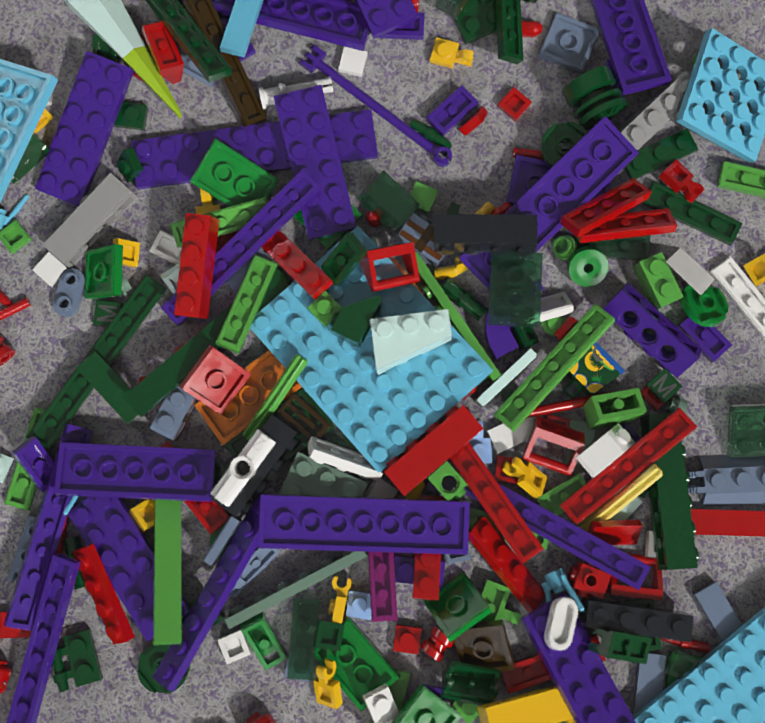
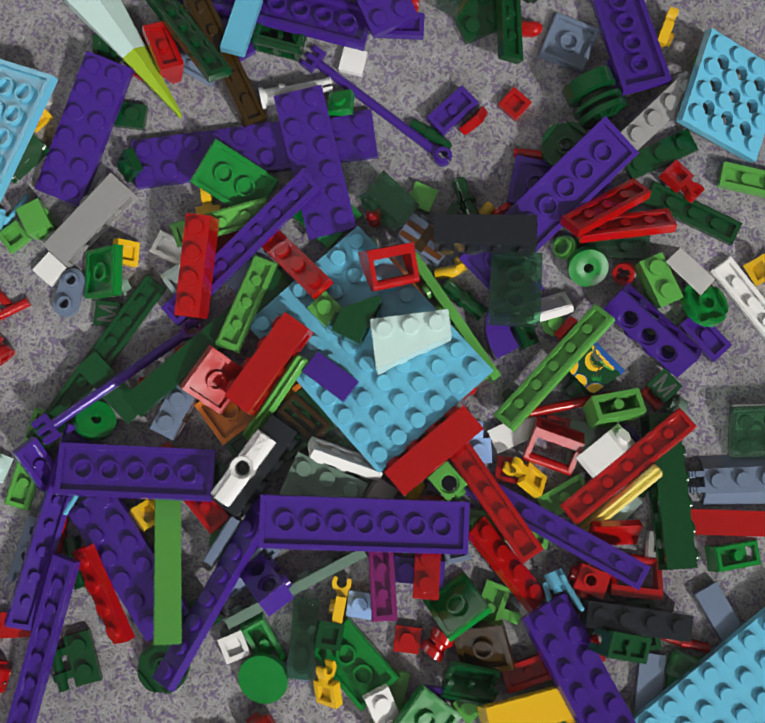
(36, 219): none -> bright green brick
(51, 425): none -> dark purple hinge
(93, 431): none -> green piece
(263, 678): none -> green tile
(266, 585): none -> dark purple brick
(268, 363): none -> red brick
(278, 42): none -> dark green hinge
(330, 377): none -> dark purple tile
(340, 103): none -> green plate
(344, 258): dark green plate -> none
(447, 53): yellow plate -> none
(465, 199): none -> dark green pin
(506, 377): light aqua tile -> none
(561, 623): white tile -> none
(622, 280): none -> red bush
(665, 35): none -> yellow plate
(731, 556): none -> green slope

